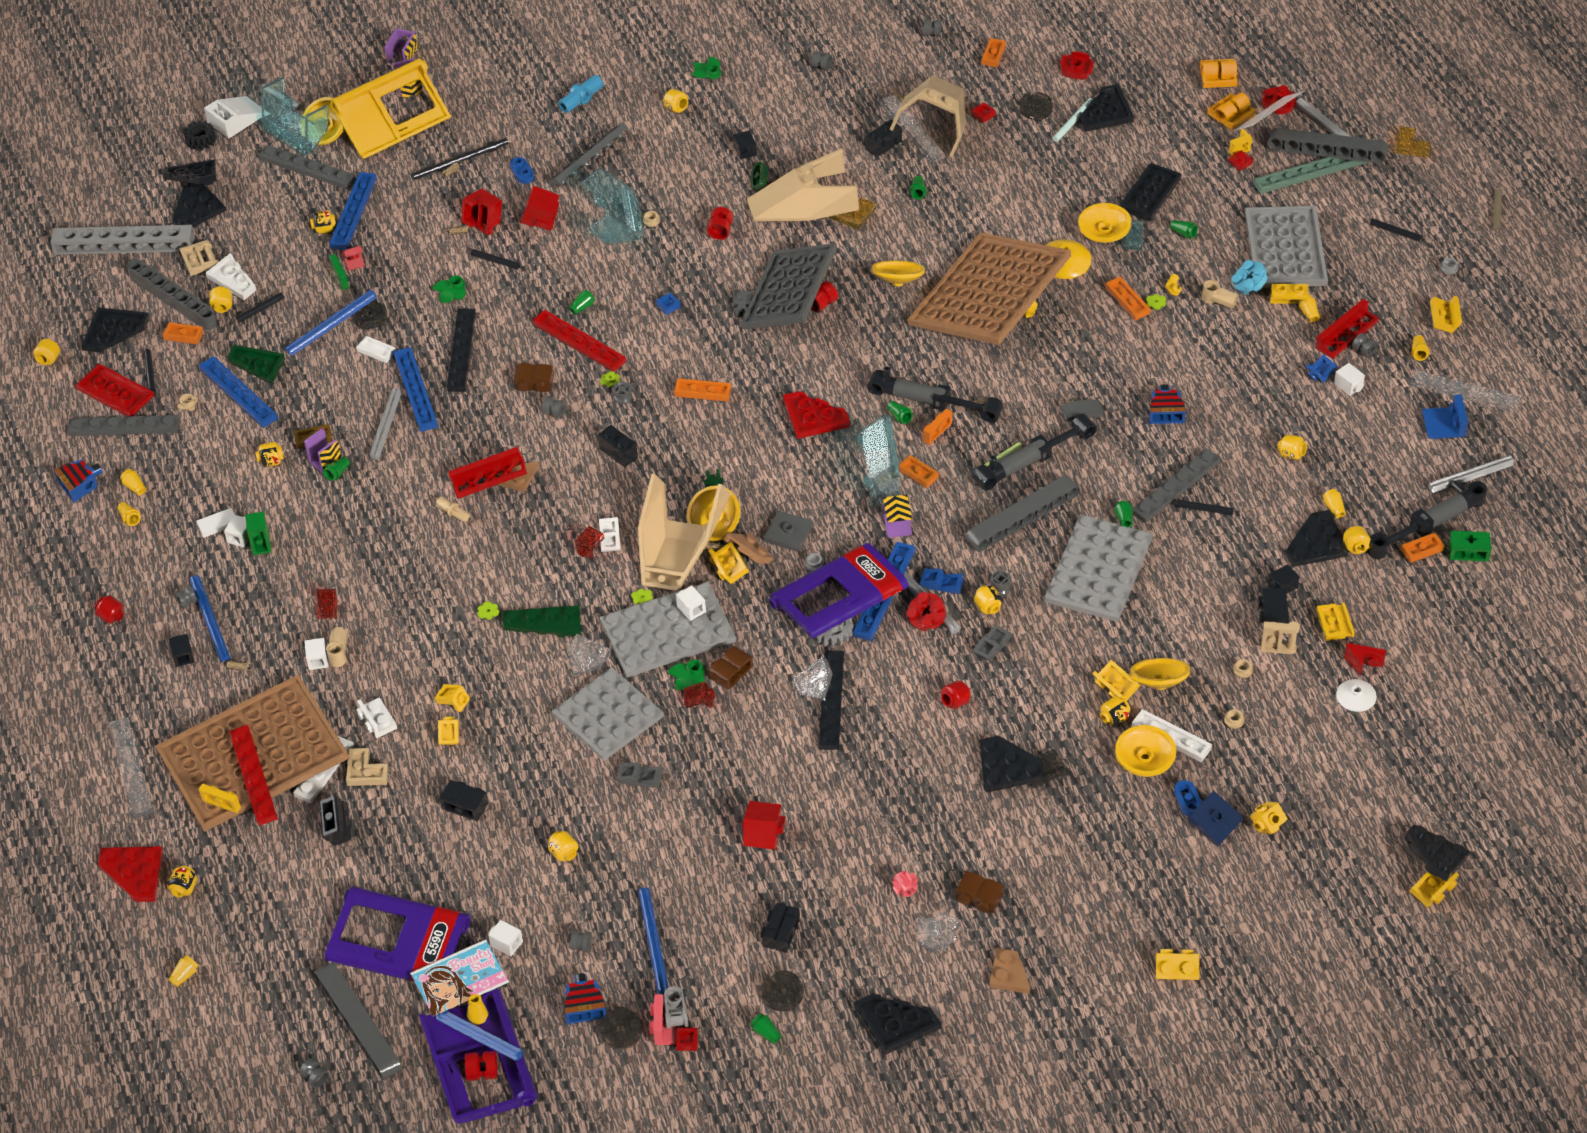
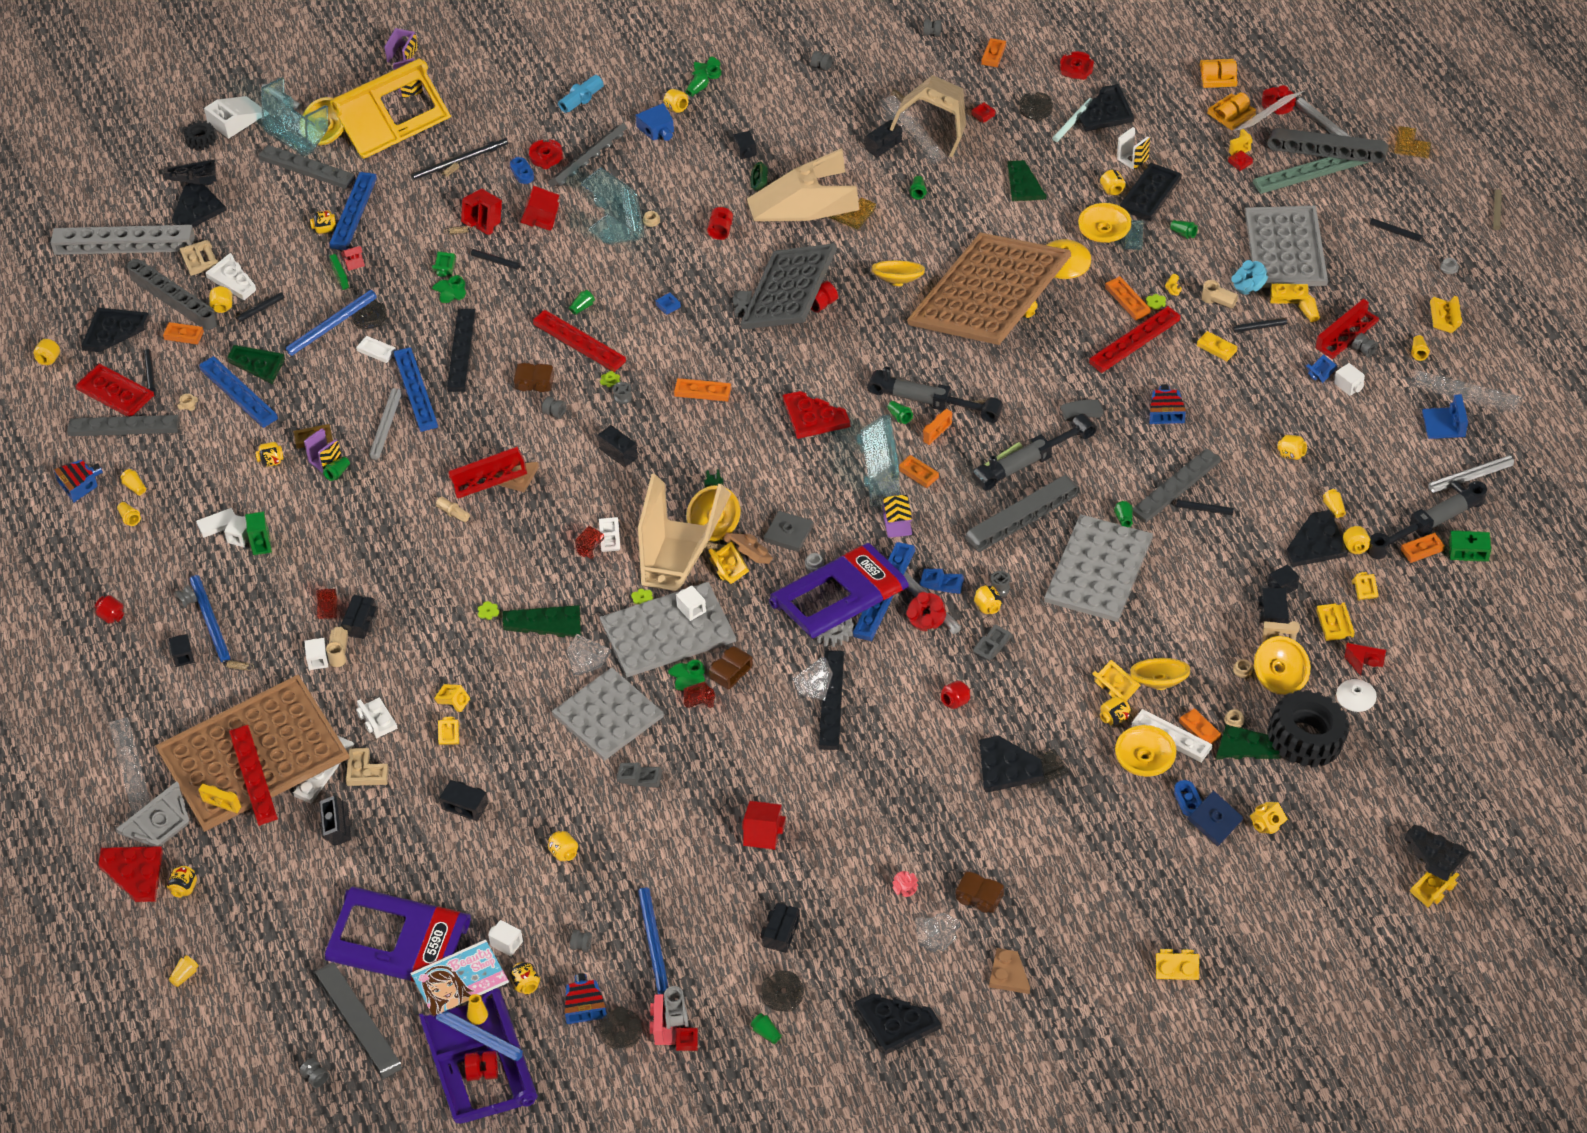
(158, 819): none -> light grey wing
(359, 616): none -> black brick
(444, 264): none -> green bracket
(524, 977): none -> yellow head
(546, 160): none -> red plate
(656, 122): none -> blue torso
(697, 84): none -> green cone
(1023, 182): none -> dark green wing
(1112, 182): none -> yellow head
(1126, 148): none -> white piece
(1134, 339): none -> red plate
(1199, 726): none -> orange plate
(1217, 346): none -> yellow plate
(1245, 743): none -> dark green wing
(1259, 325): none -> black bar
(1291, 663): none -> yellow dish
(1303, 746): none -> black tyre
(1365, 586): none -> yellow bracket

